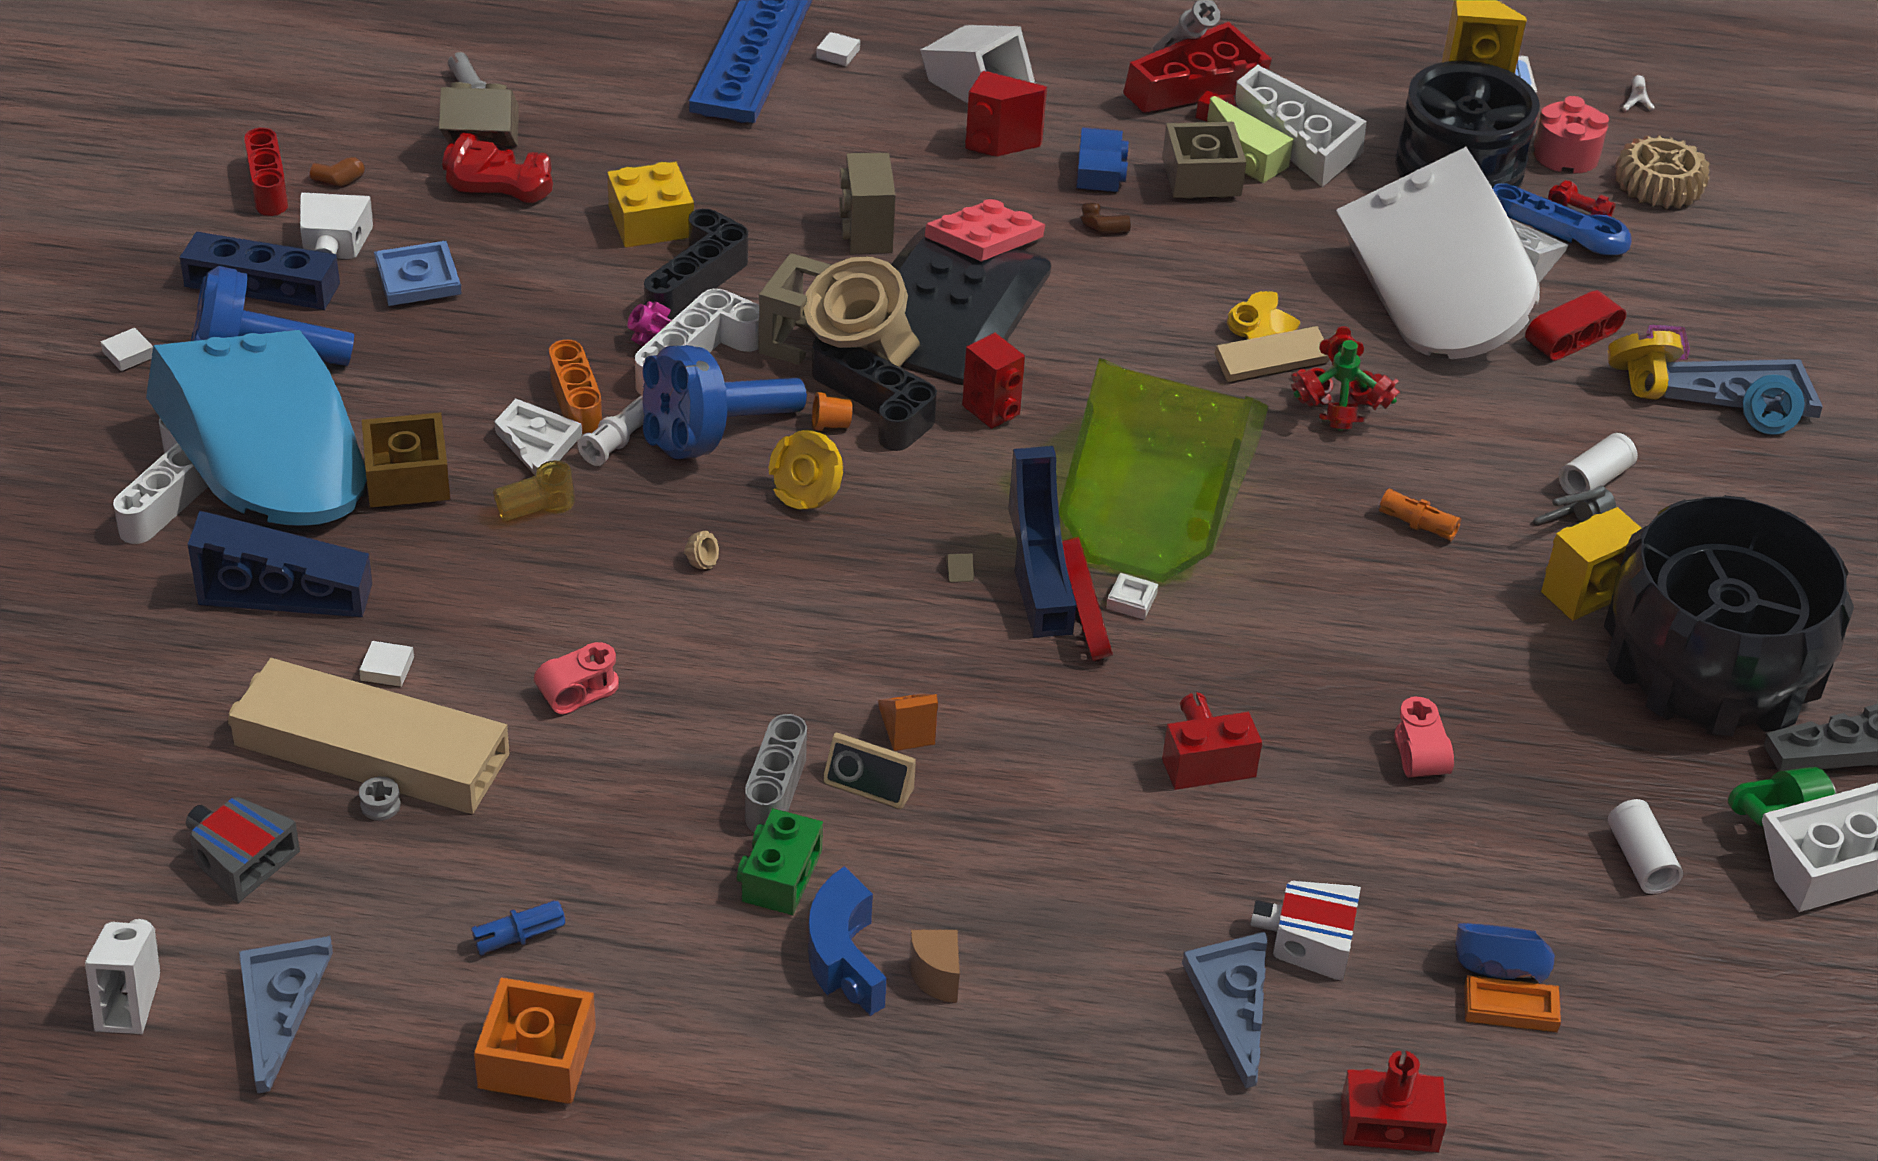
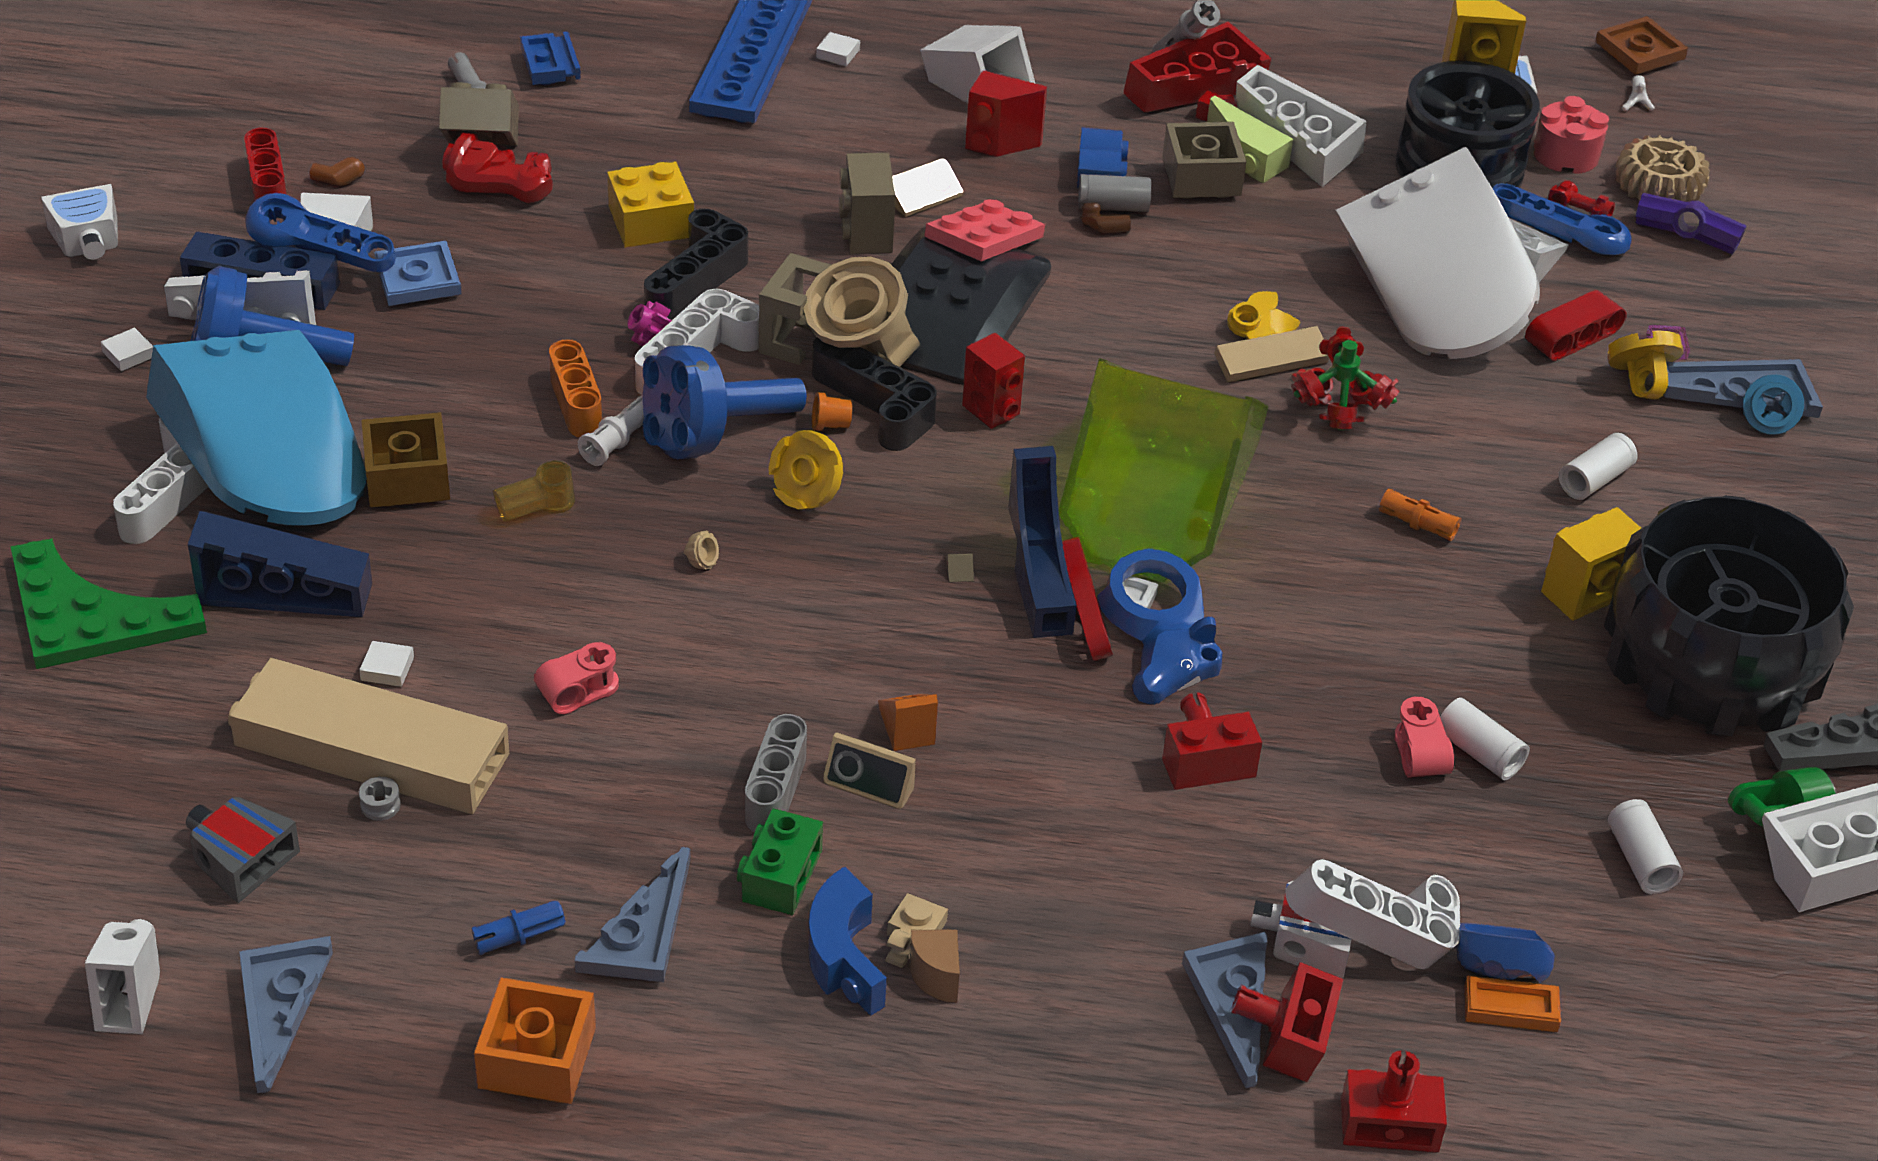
(80, 621): none -> green plate
(83, 221): none -> white torso
(269, 295): none -> white wing
(315, 232): none -> blue beam
(536, 433): white wing -> none
(549, 58): none -> blue plate
(642, 934): none -> sand blue wing
(911, 915): none -> tan plate
(925, 187): none -> slope
(1115, 192): none -> light grey pin
(1175, 640): none -> blue animal
(1297, 1021): none -> red brick
(1407, 927): none -> white beam
(1484, 739): none -> white pin
(1583, 504): dark grey plant -> none
(1641, 45): none -> dark orange plate
(1668, 215): none -> dark purple piece

